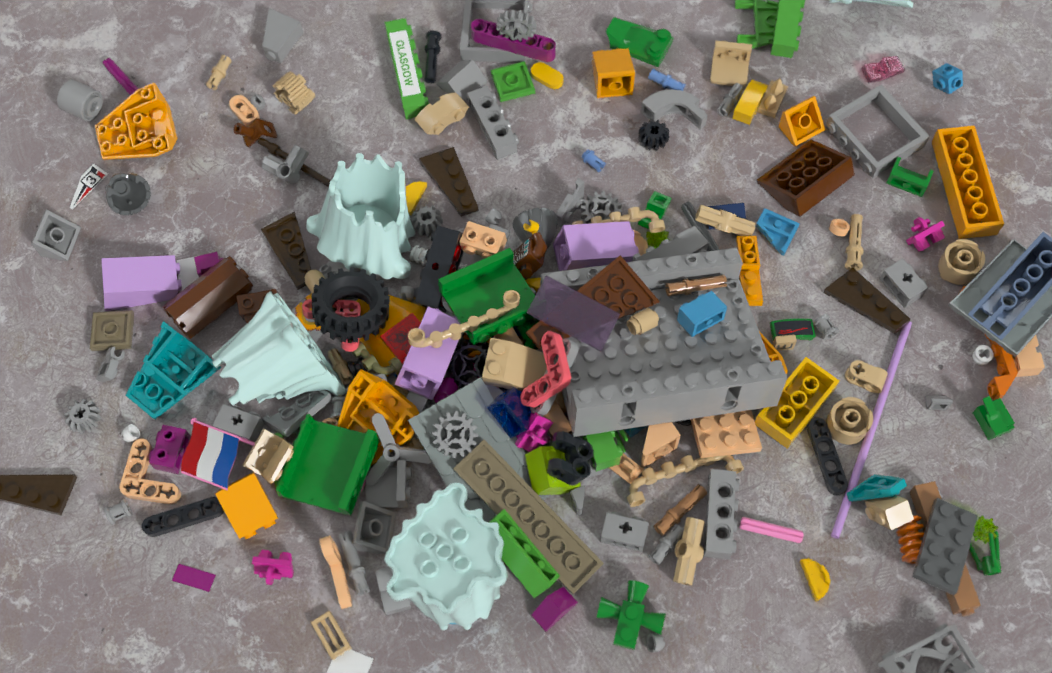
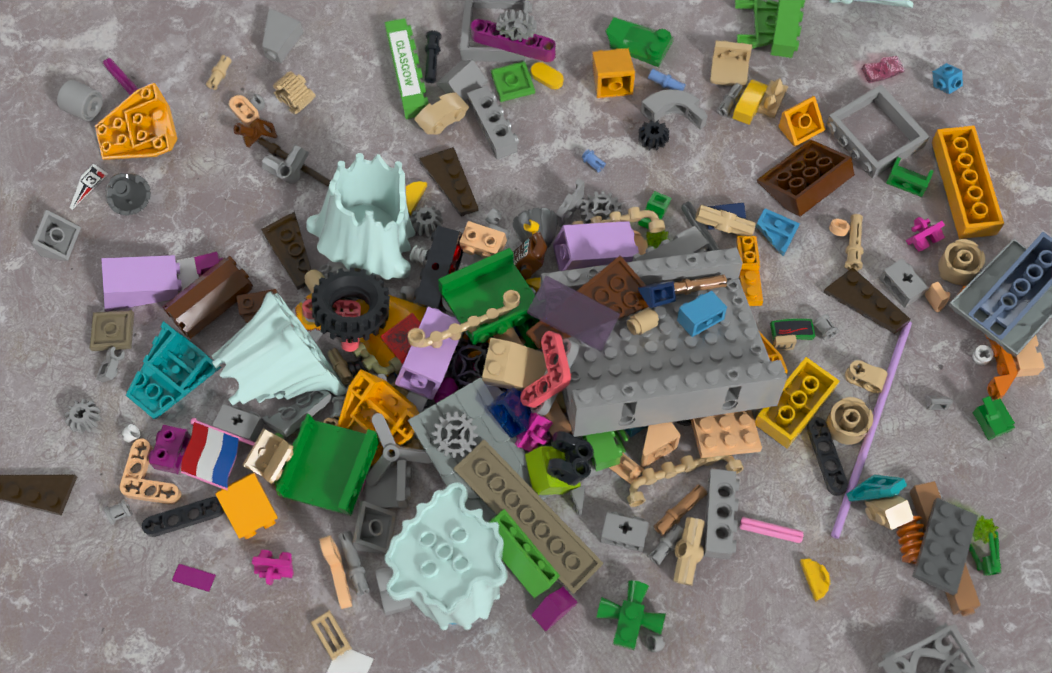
(658, 293): none -> dark blue slope
(937, 296): none -> light nougat tile

